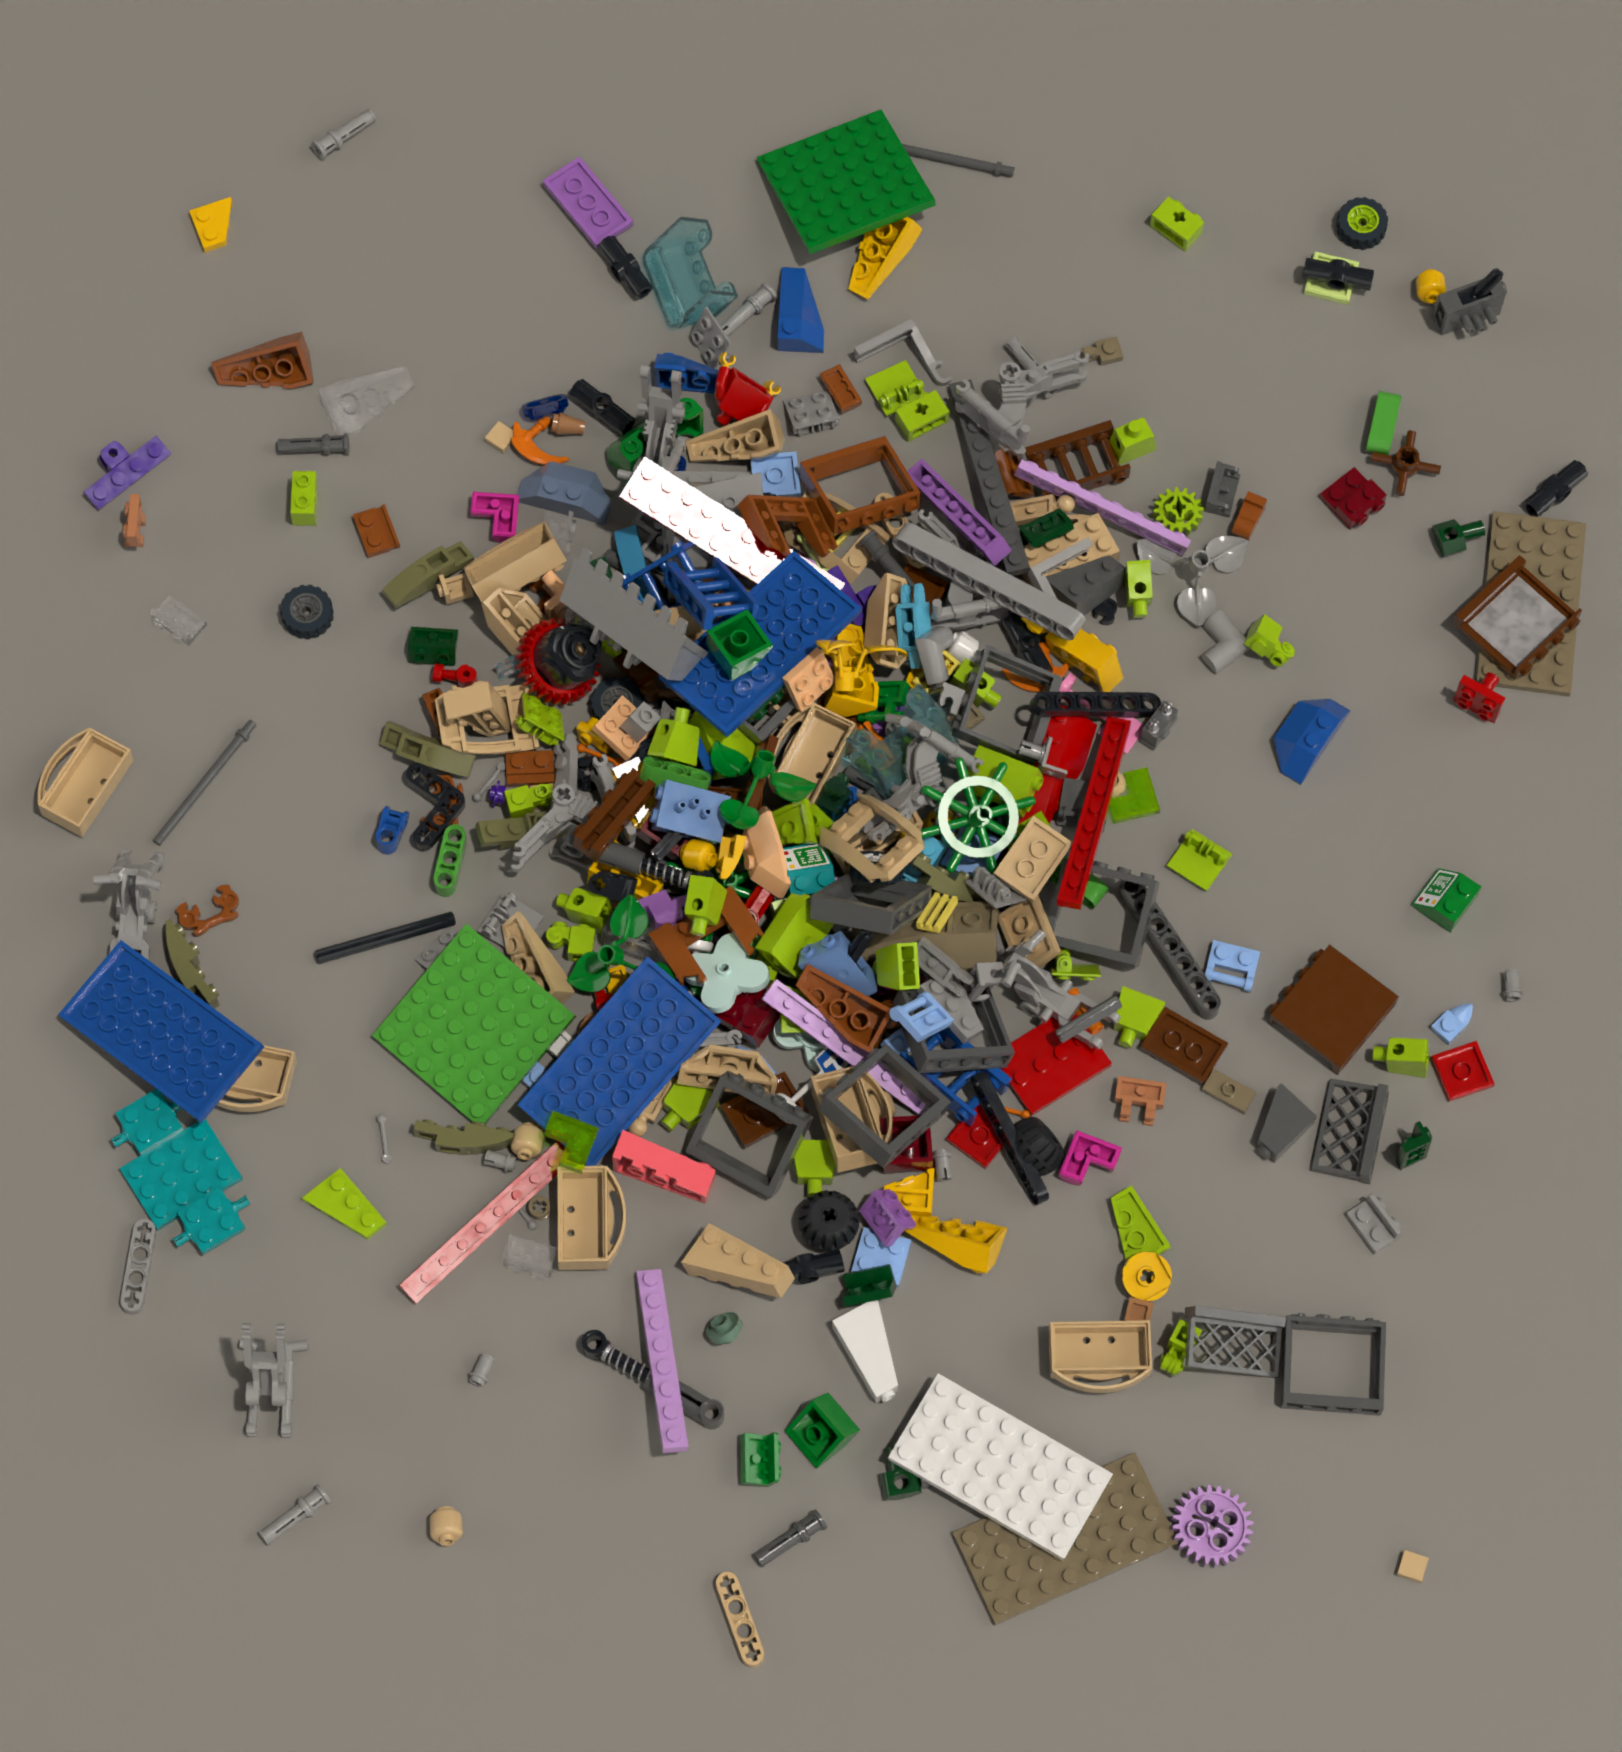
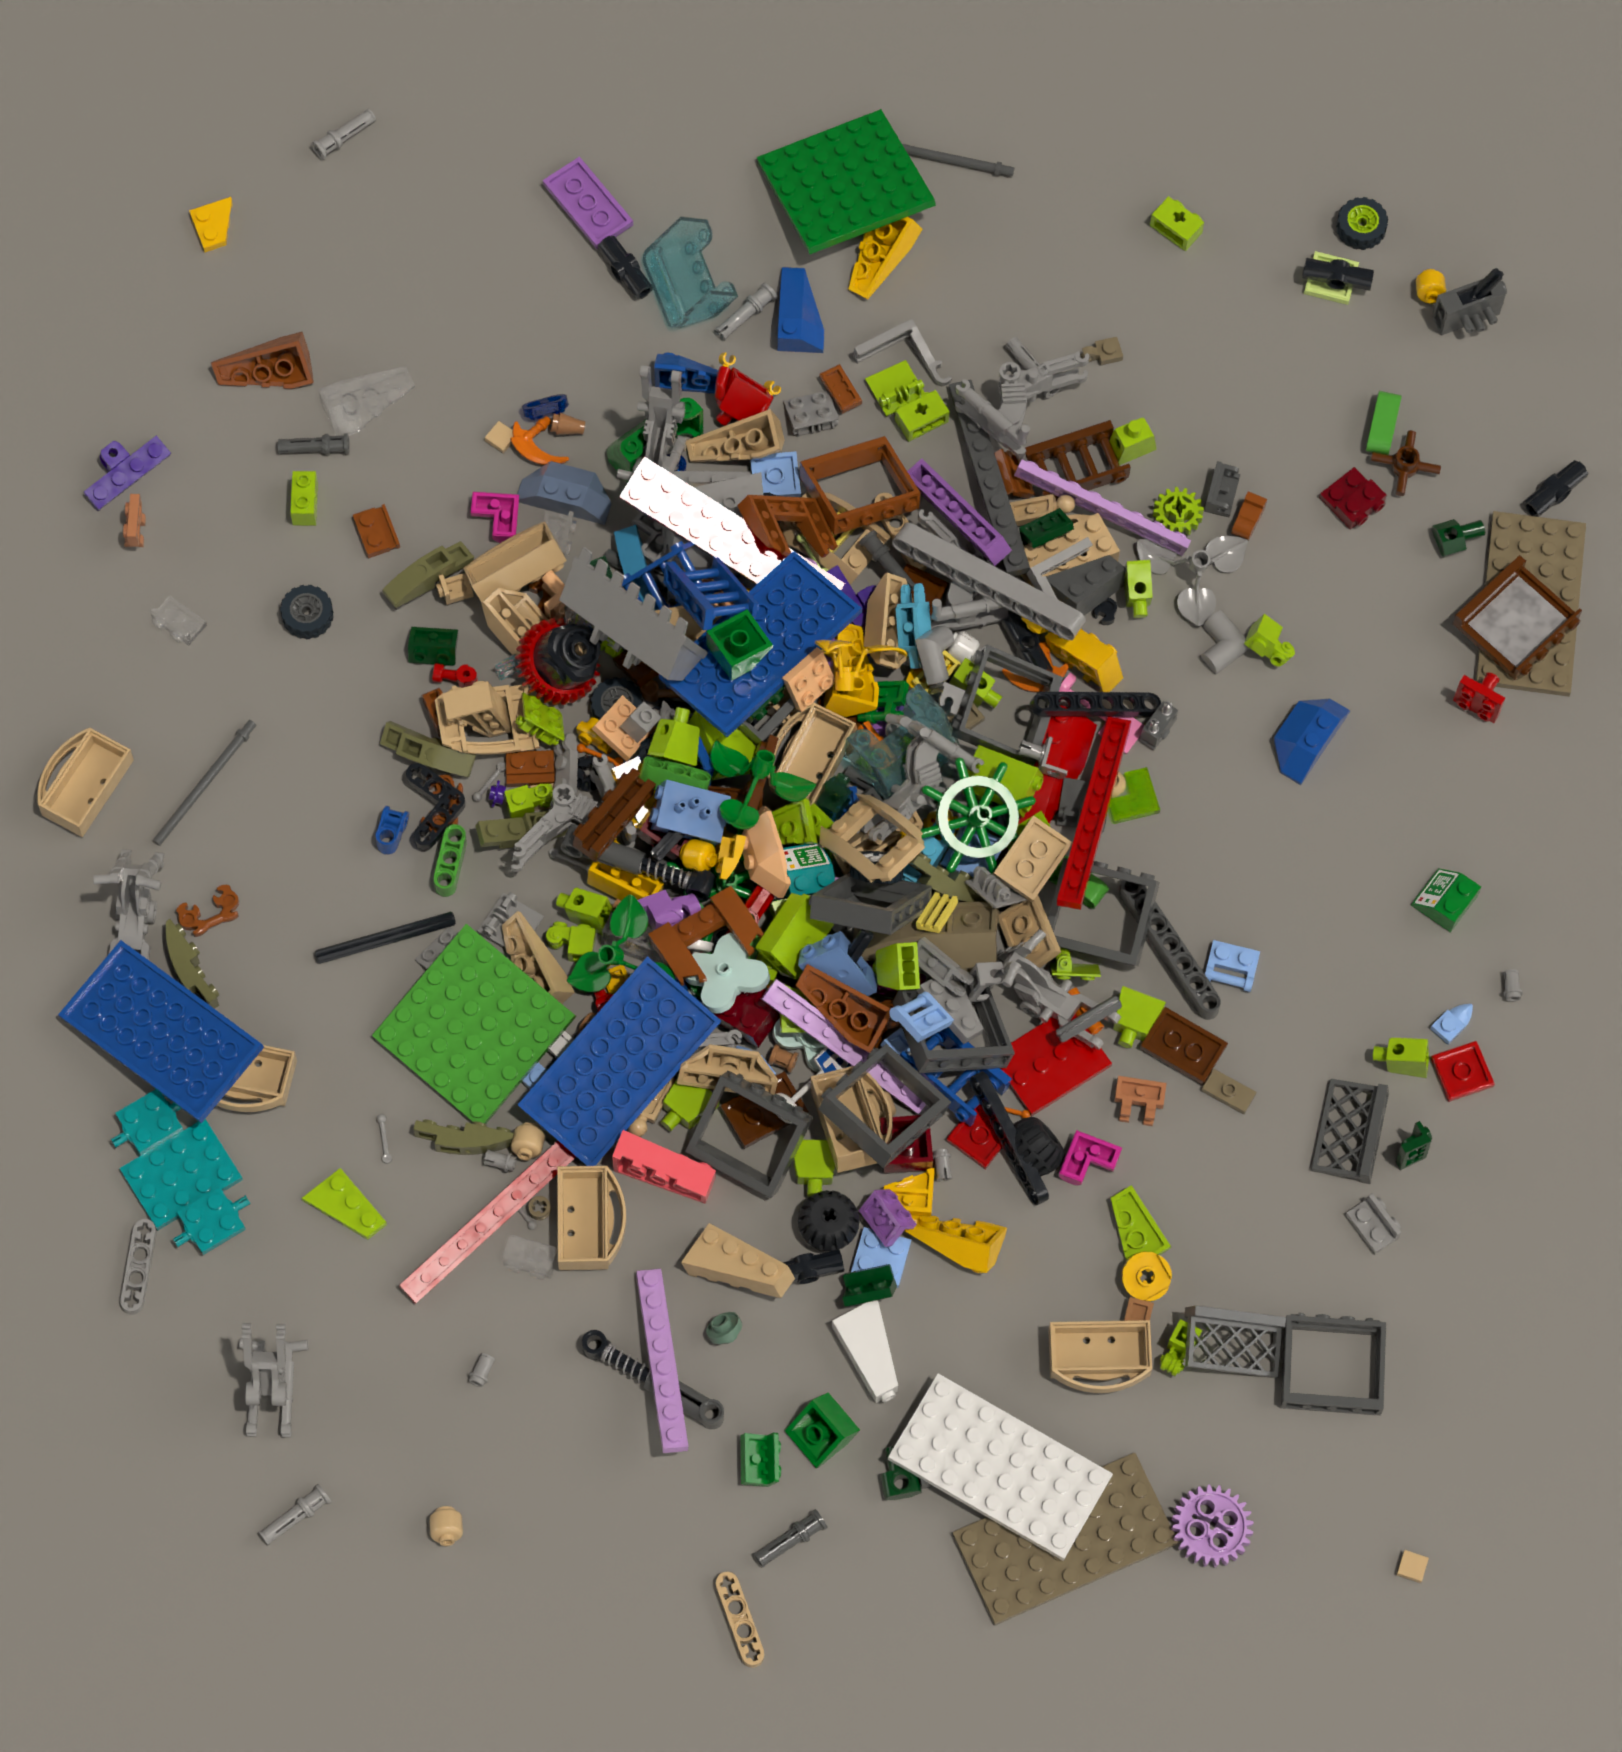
(577, 1137): clear neon green plate -> none
(592, 398): black piece -> none
(616, 887): black piece -> none
(704, 903): lime torso -> none
(710, 338): light grey hinge -> none
(783, 1058): none -> medium nougat bush
(1199, 859): lime hinge -> none
(1284, 1124): dark grey slope -> none
(1333, 1007): reddish brown panel -> none

